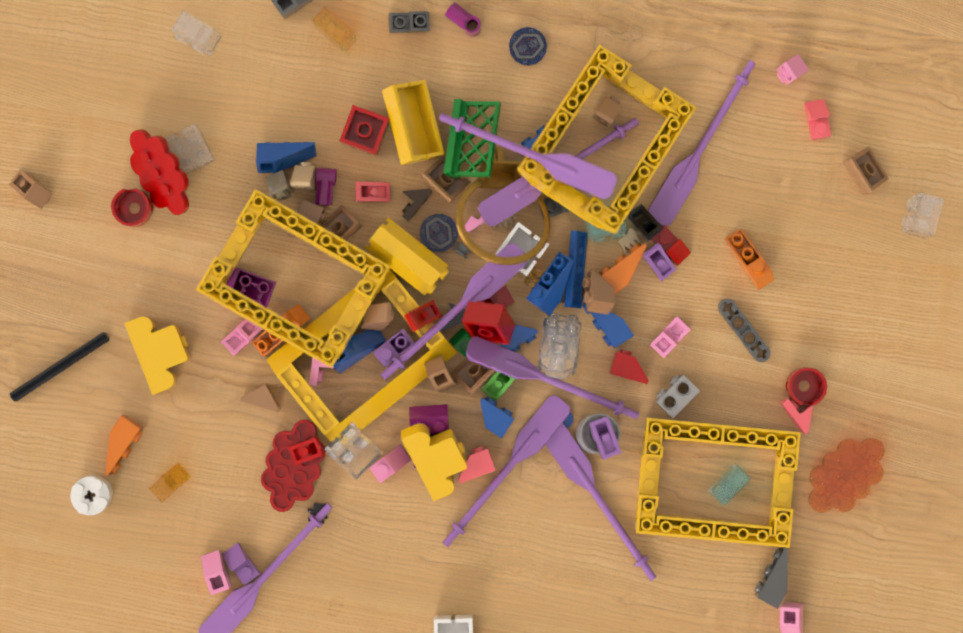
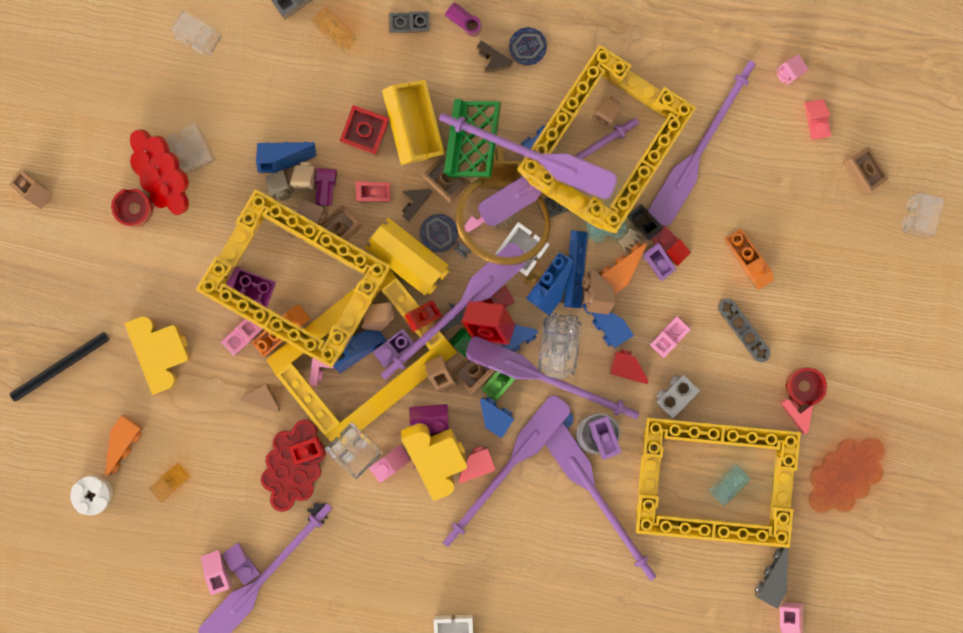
(498, 60): none -> dark brown slope

